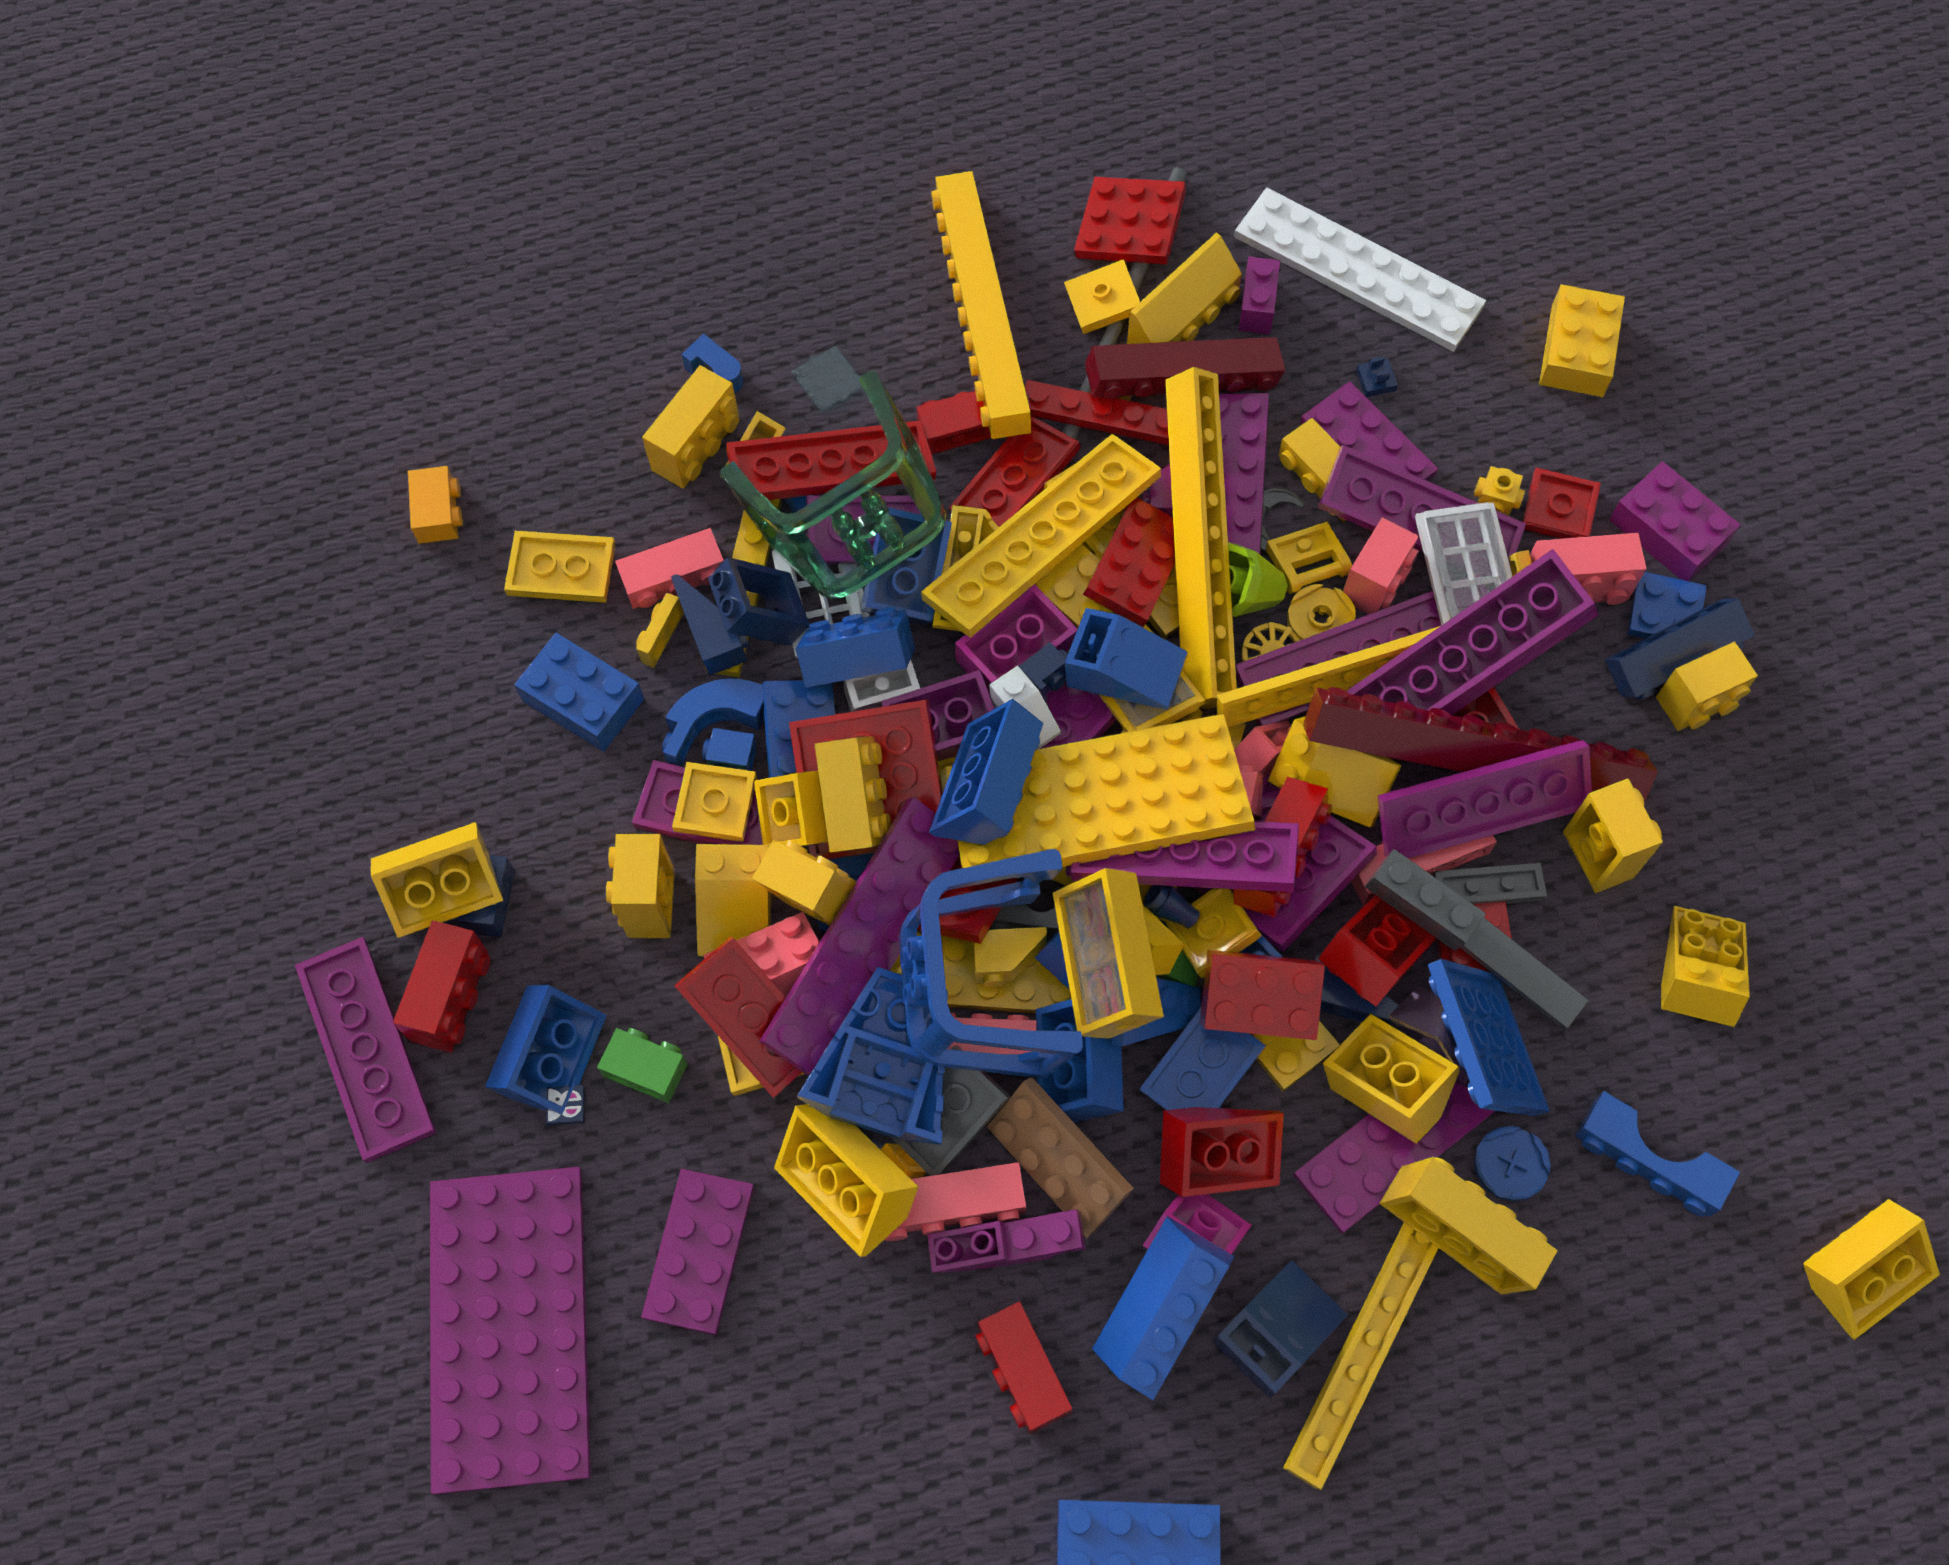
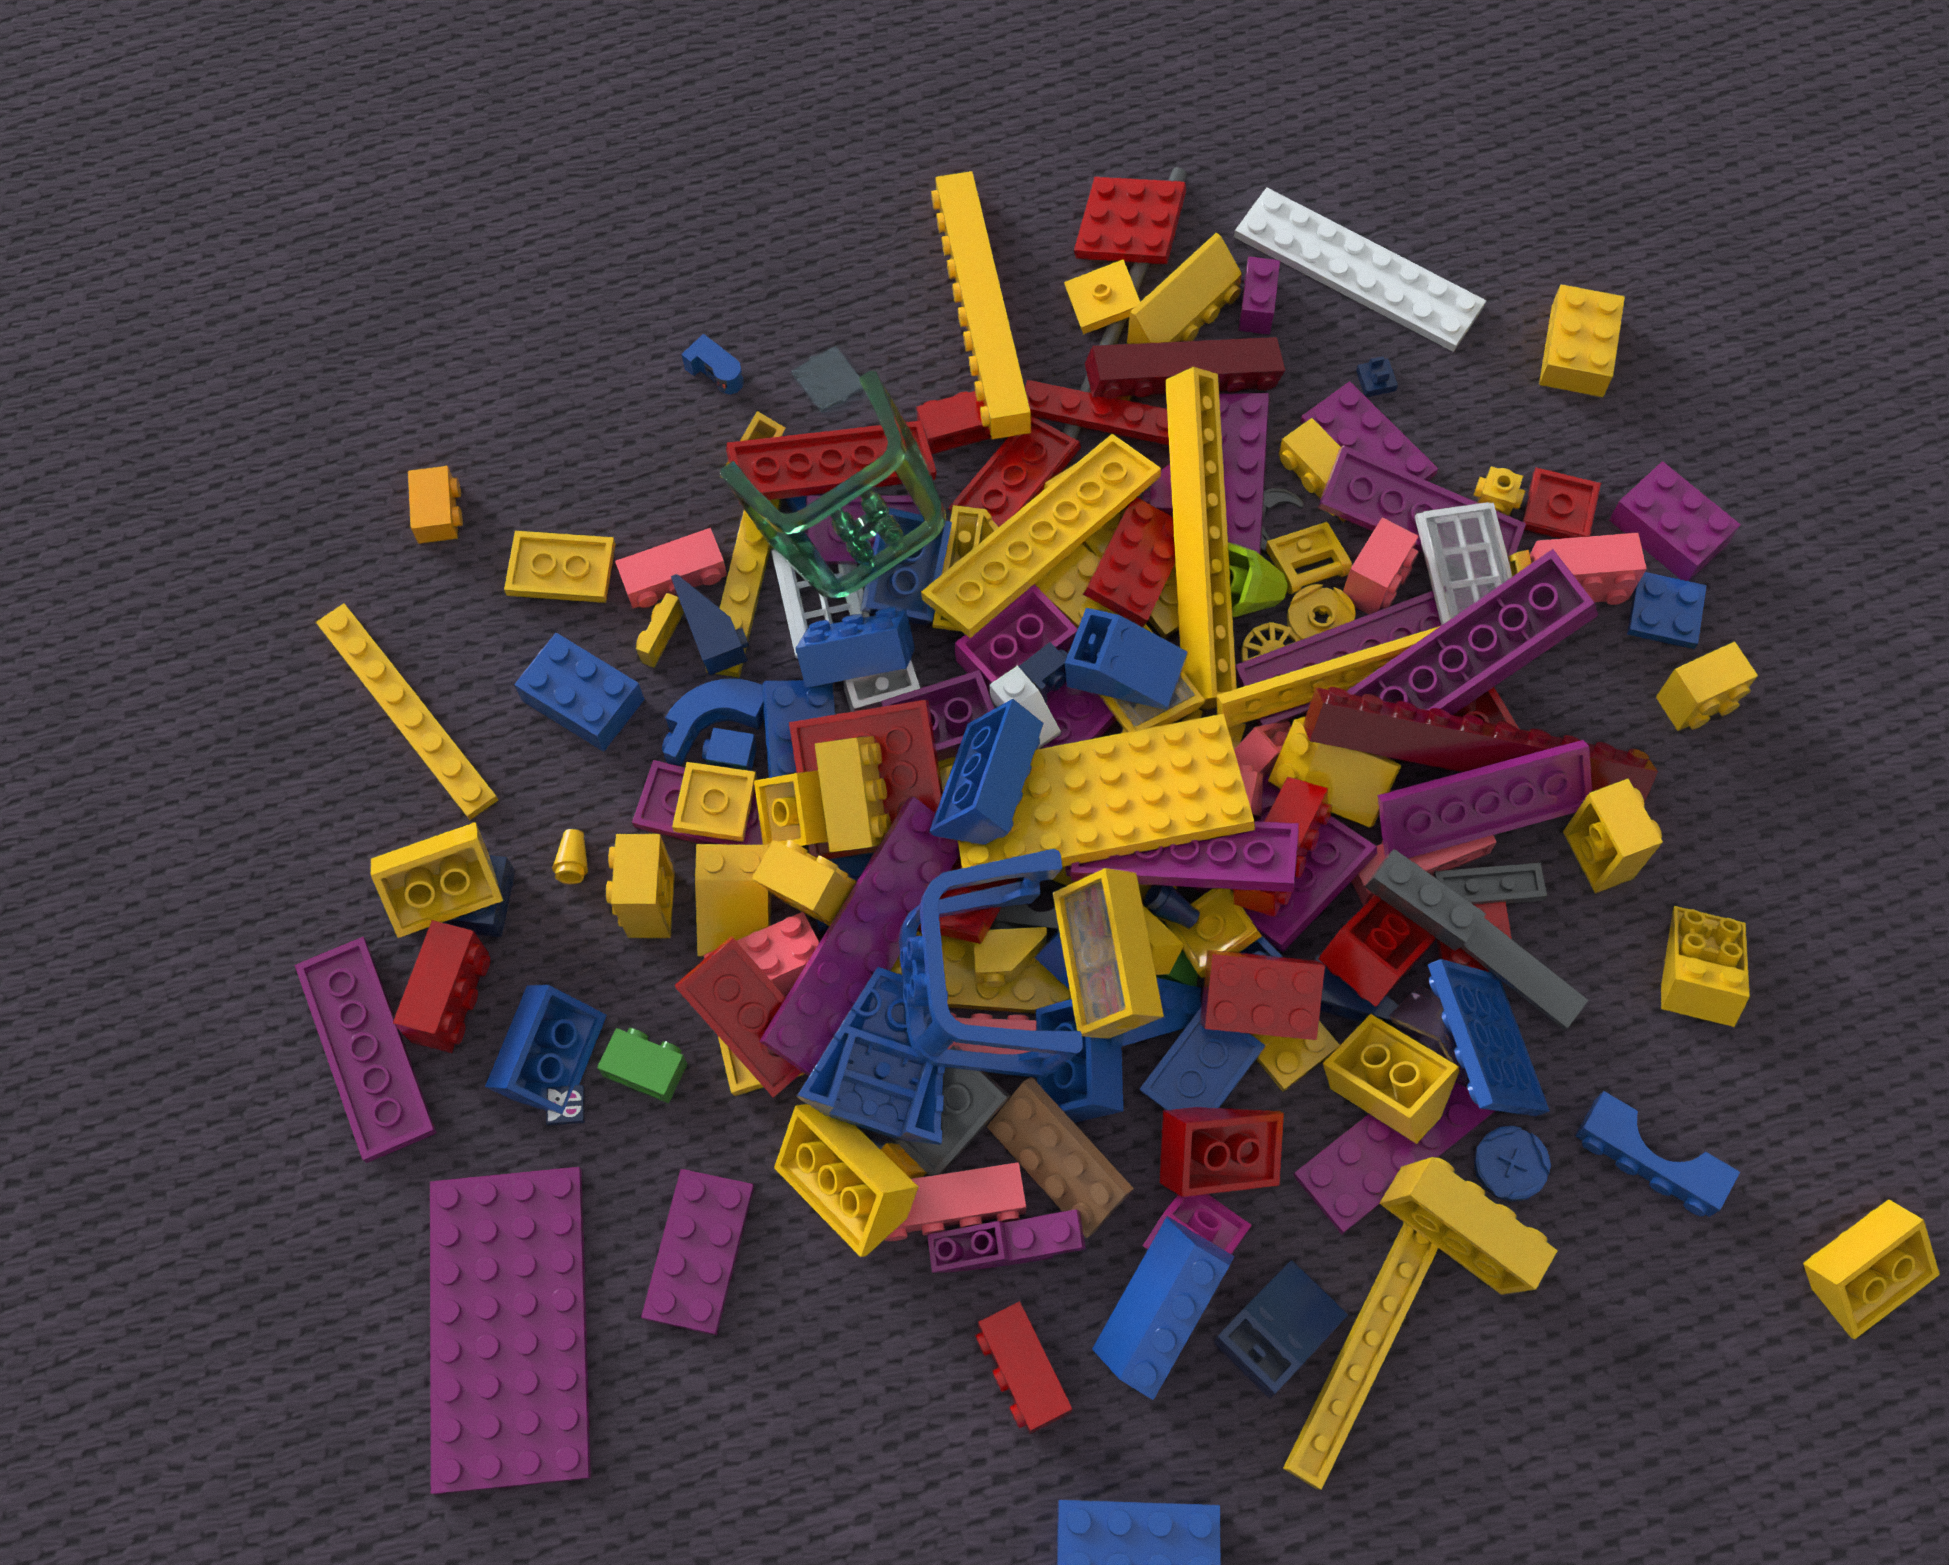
(407, 712): none -> yellow plate
(571, 860): none -> yellow cone
(691, 427): yellow brick -> none
(784, 616): dark blue window -> none
(1655, 658): dark blue brick -> none

